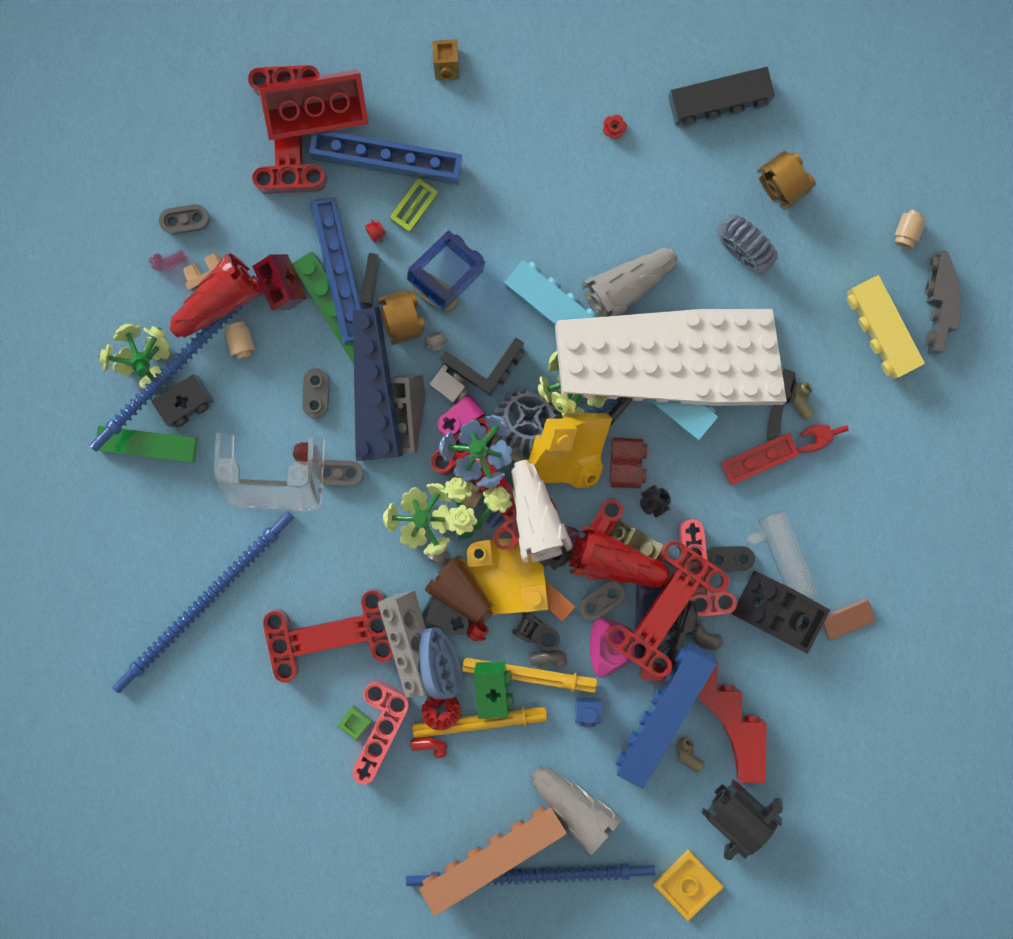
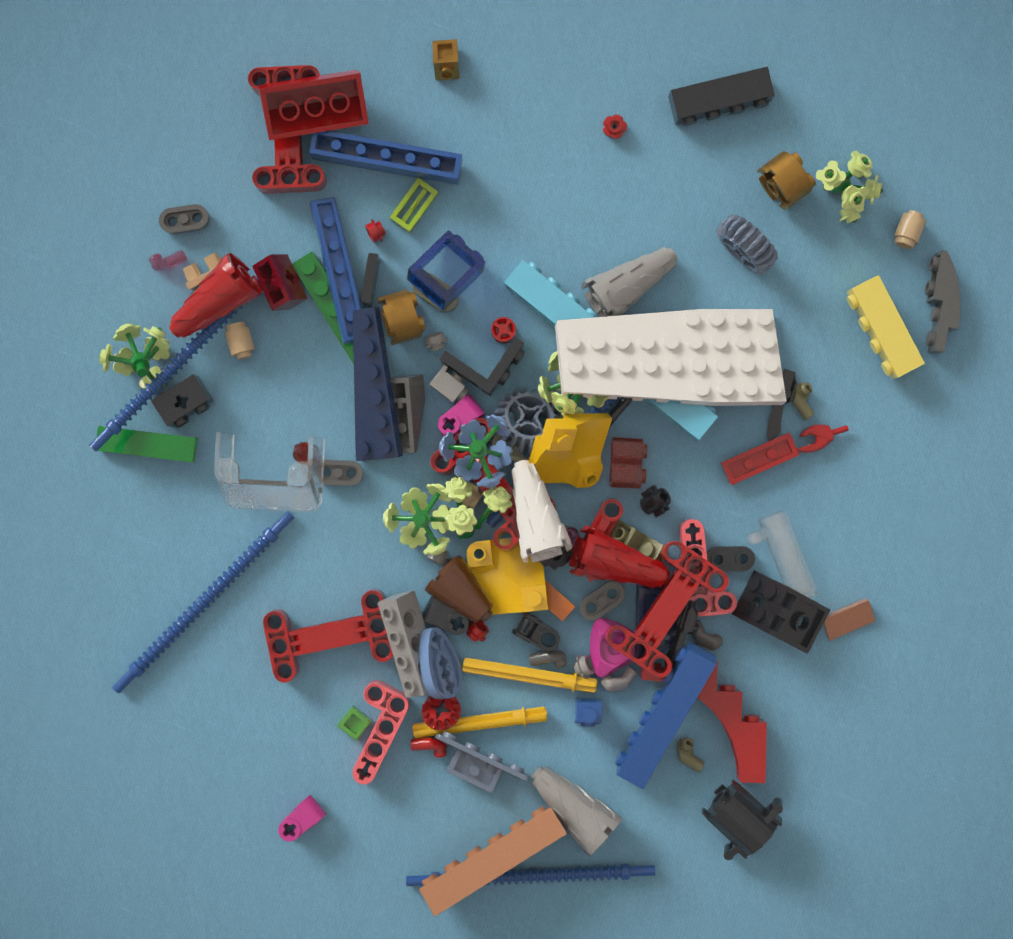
(303, 817): none -> dark pink piece
(315, 393): dark grey plate -> none
(475, 767): none -> sand blue bracket
(490, 677): green brick -> none
(506, 326): none -> red wheel
(583, 666): none -> light grey plate
(619, 683): none -> light grey arm
(688, 885): yellow tile -> none
(851, 195): none -> yellowish green plant

